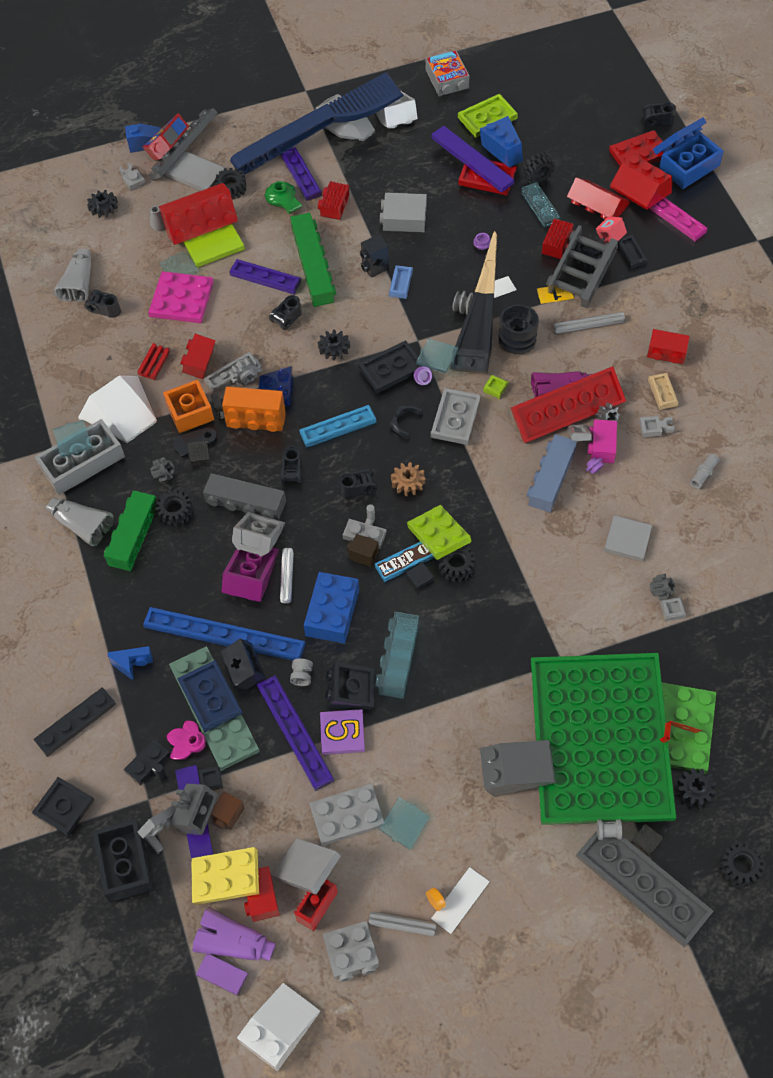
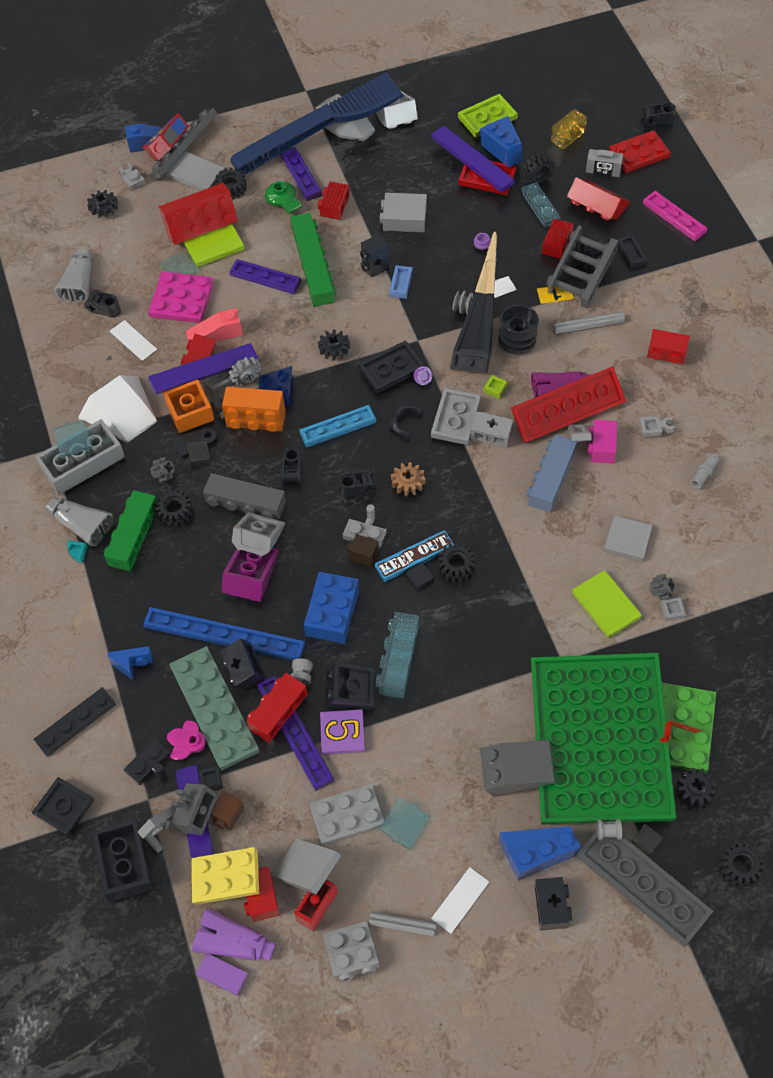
(77, 550): none -> teal tile
(133, 340): none -> white sticker
(148, 357): red tile -> none
(156, 220): light grey cone -> none
(200, 369): none -> dark purple tile
(210, 696): dark blue tile -> none
(219, 326): none -> coral slope
(276, 707): none -> red brick
(278, 1026): white slope -> none
(286, 312): black piece -> none
(286, 575): white axle -> none
(435, 899): light orange tile -> none
(437, 355): clear light blue piece -> none
(439, 532): lime plate -> none
(447, 73): brick -> none
(491, 429): none -> light grey brick
(538, 849): none -> blue wedge
(549, 917): none -> black brick
(568, 129): none -> clear yellow brick
(594, 465): medium lavender plate -> none
(604, 162): none -> light grey piece
(606, 604): none -> lime tile
(608, 412): dark grey gear -> none
(611, 228): coral brick -> none
(642, 182): red slope -> none
(663, 391): tan plate -> none
(680, 136): blue plate -> none
(691, 160): blue brick -> none

